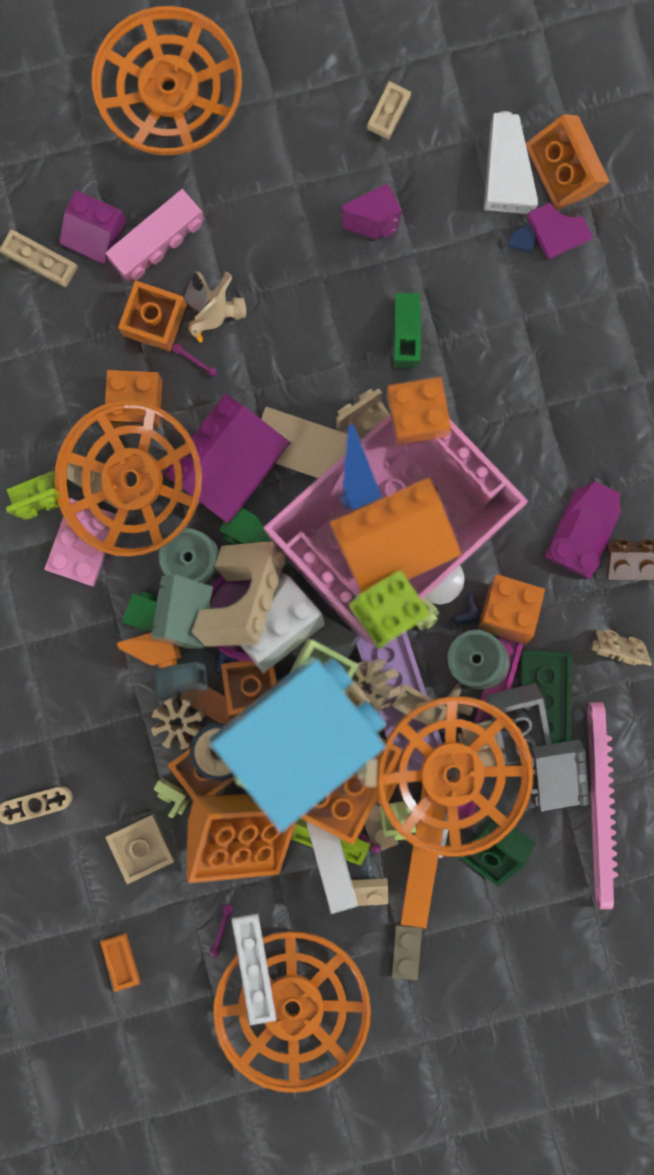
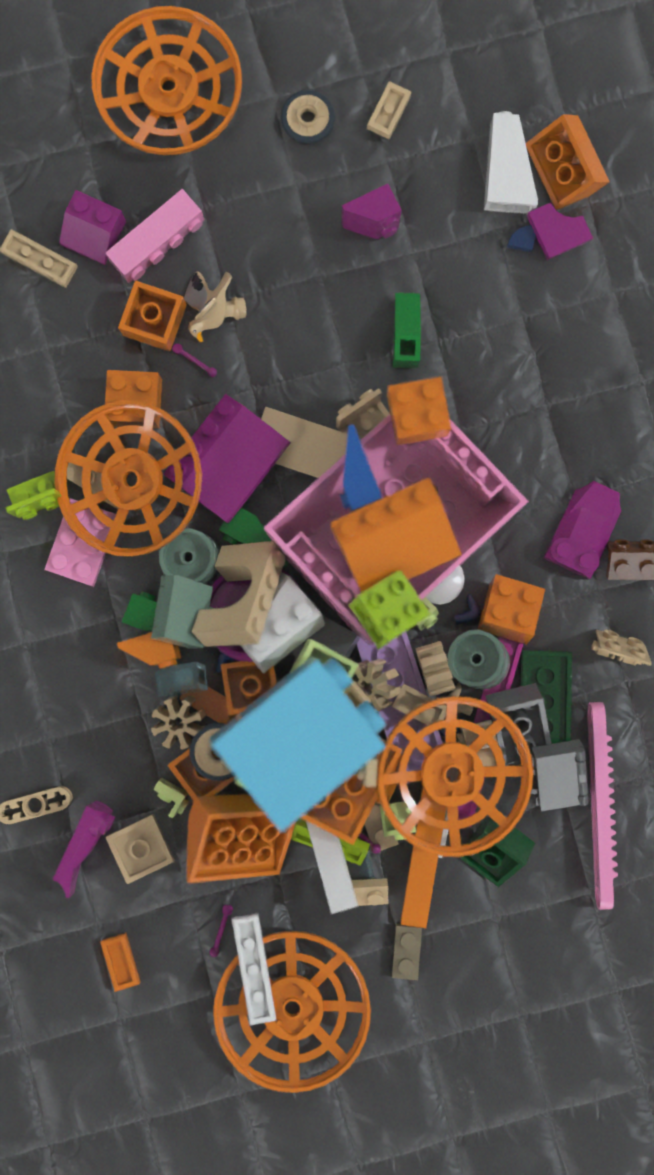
(94, 822): none -> magenta slope
(307, 131): none -> wheel
(435, 668): none -> tan gear

